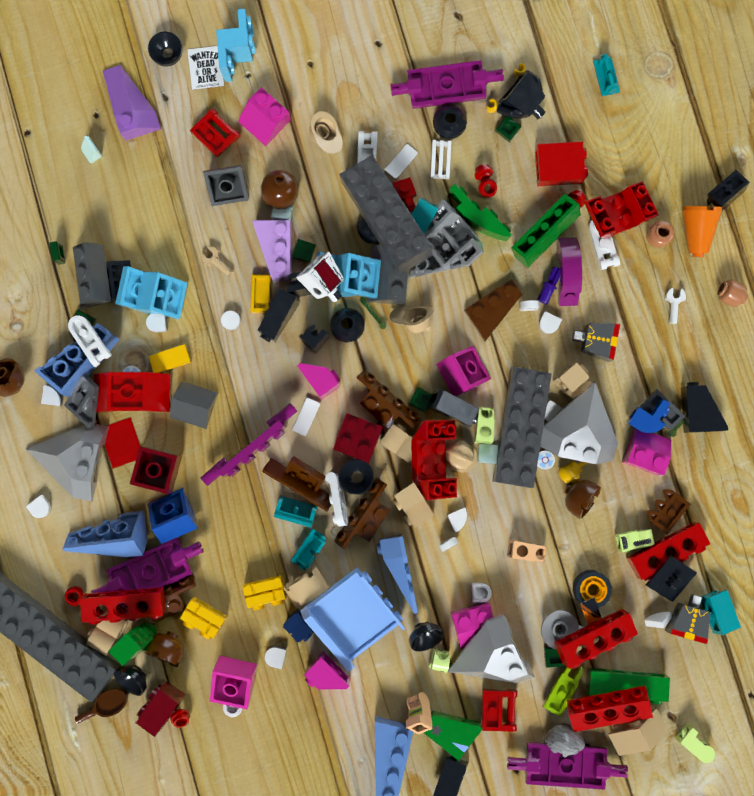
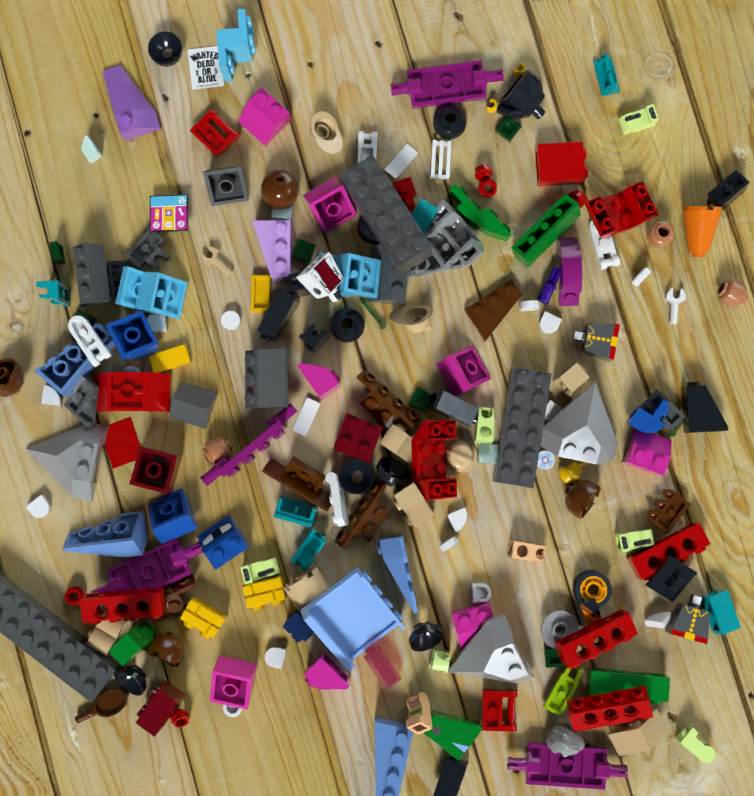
(56, 290): none -> teal hinge
(133, 336): none -> blue slope
(148, 250): none -> dark grey plate
(168, 213): none -> piece
(217, 449): none -> nougat head
(222, 542): none -> blue slope
(259, 570): none -> yellowish green leg
(266, 378): none -> dark grey slope
(330, 204): none -> dark pink slope
(381, 666): none -> clear pink brick
(392, 471): none -> black piece
(638, 120): none -> yellowish green leg
(640, 276): none -> white tile

